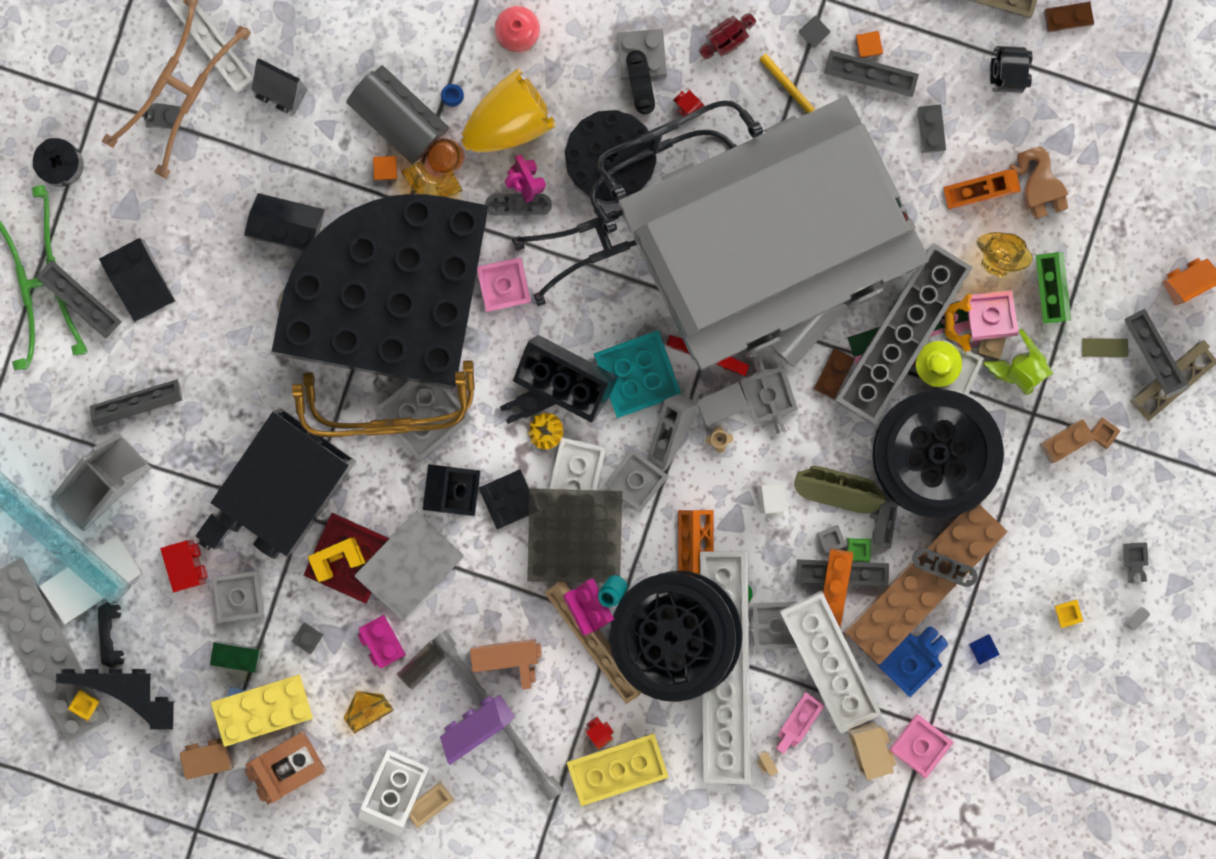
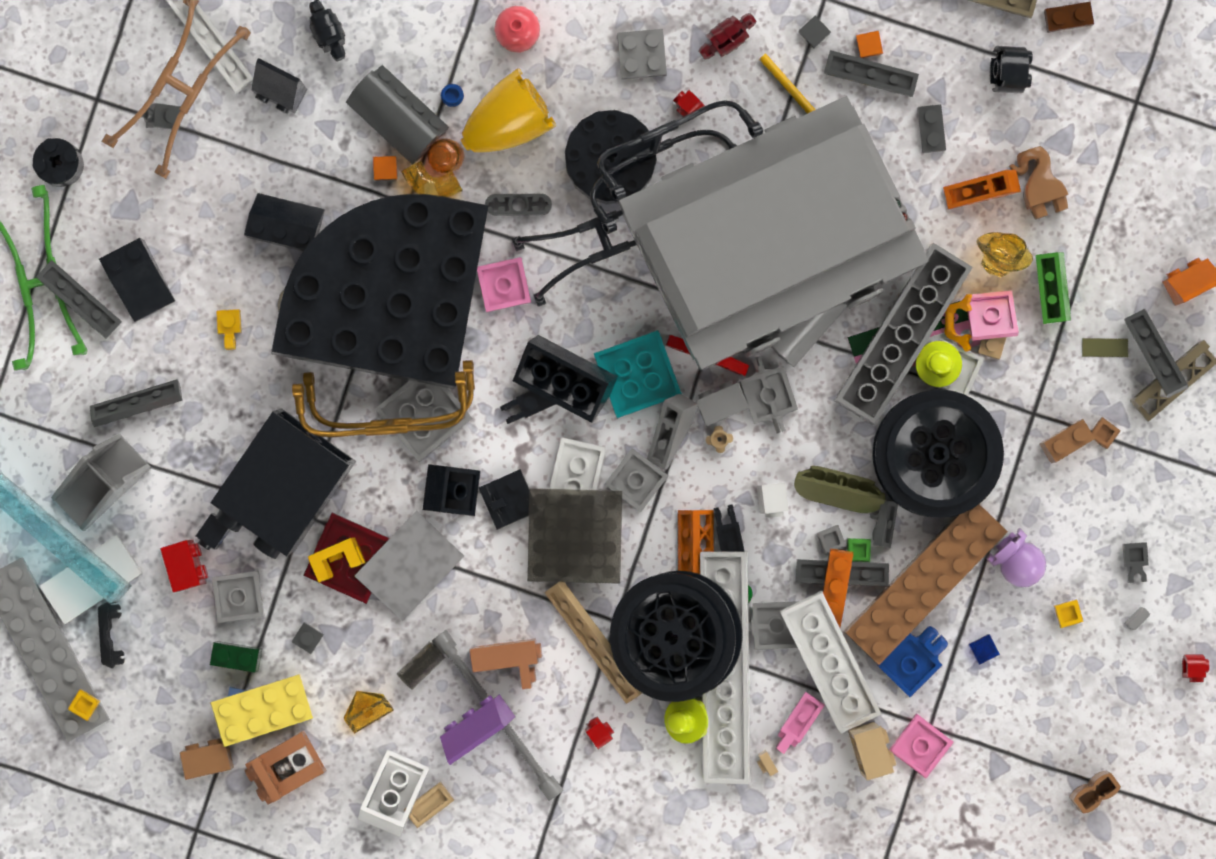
(129, 688): black arch -> none
(229, 323): none -> yellow plate
(327, 30): none -> black piece
(381, 642): dark pink bracket -> none
(521, 178): dark pink hips -> none
(554, 426): yellow gear -> none
(586, 608): dark pink bracket -> none
(612, 591): teal brick -> none
(617, 769): light yellow plate -> none
(640, 82): black piece -> none
(686, 720): none -> neon yellow plate
(728, 534): none -> black hinge
(834, 373): reddish brown plate -> none
(958, 579): dark grey beam -> none
(1019, 561): none -> lavender tile
(1026, 368): lime helmet -> none
(1099, 788): none -> medium nougat brick
(1195, 667): none -> red plate

